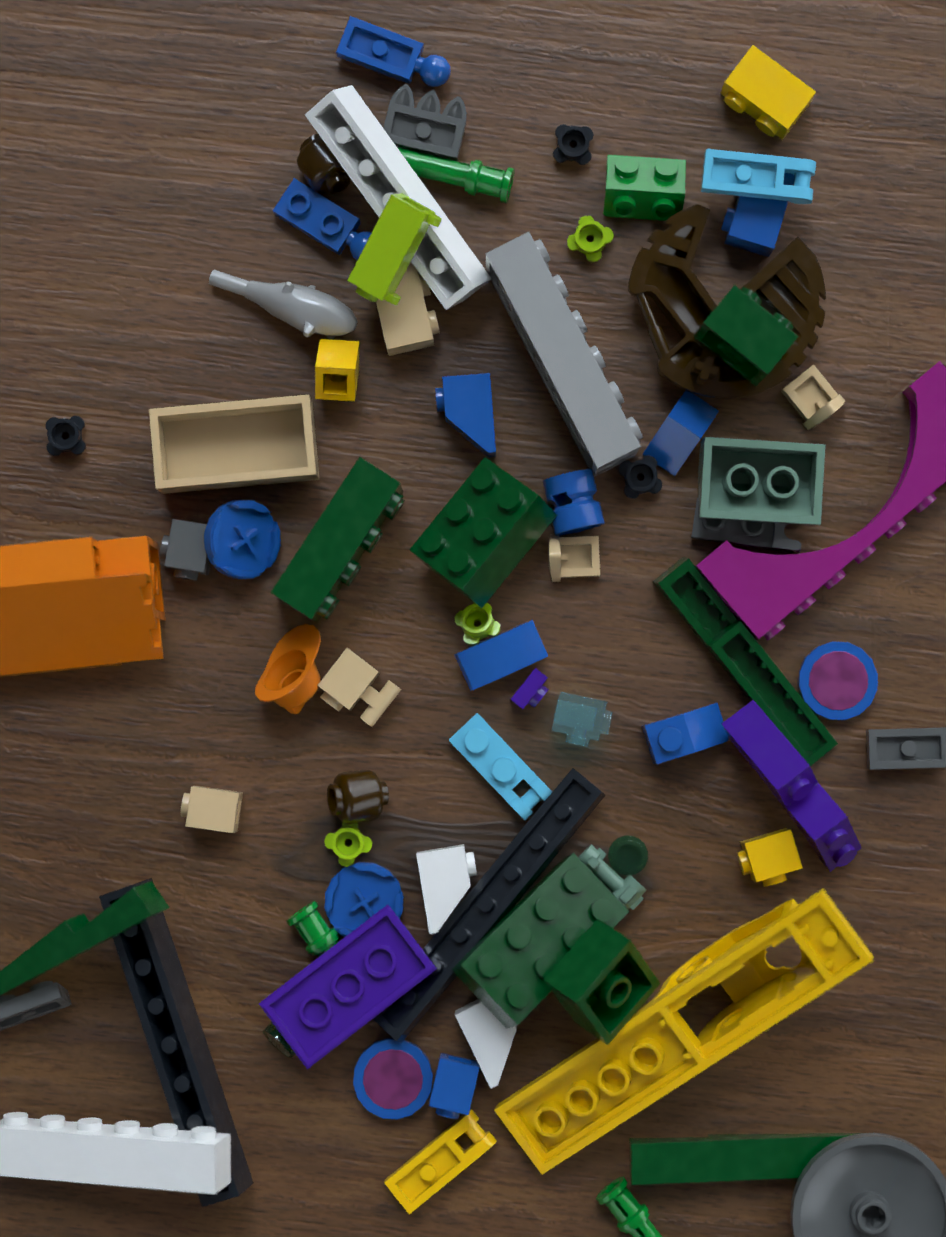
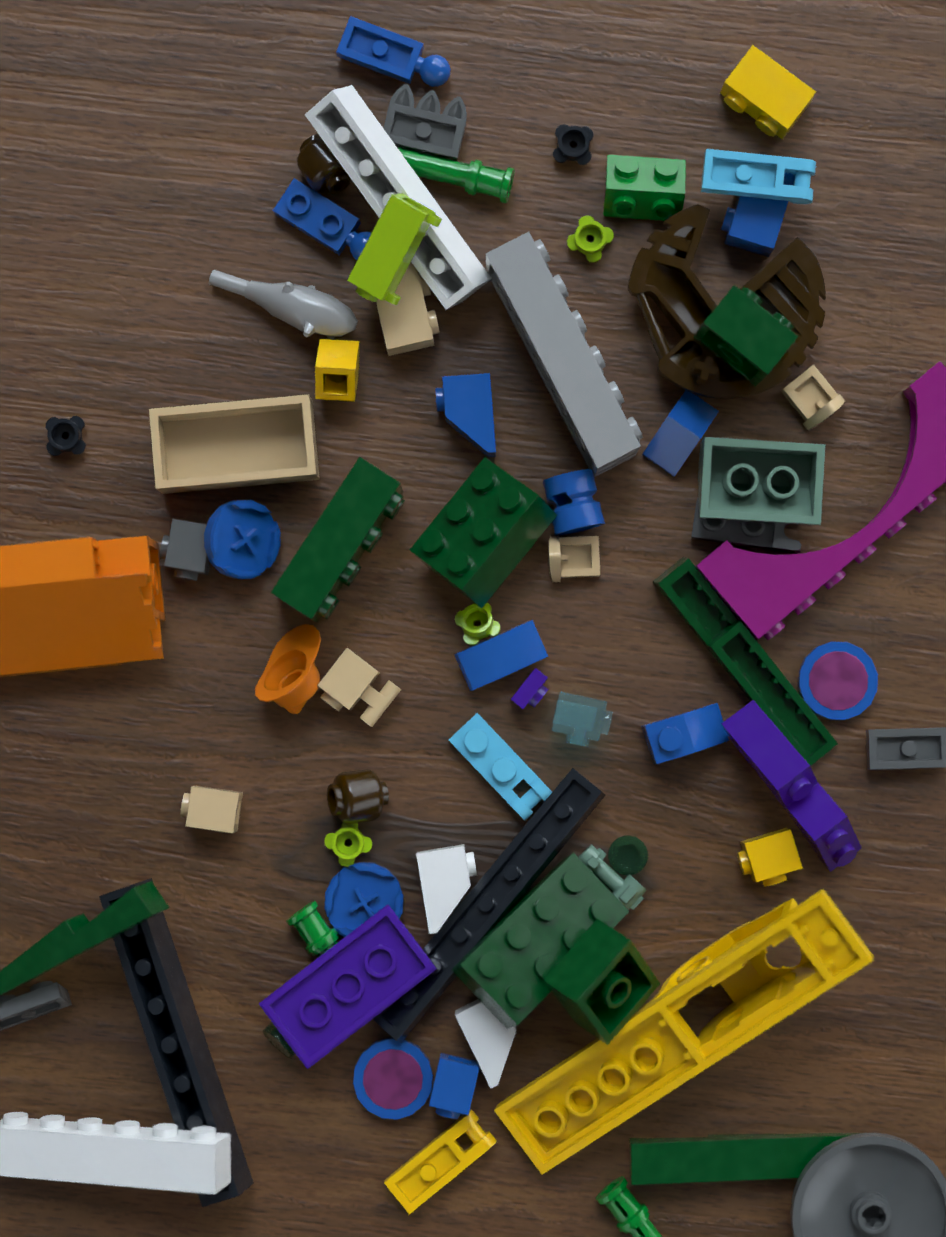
(647, 467): black plate -> none

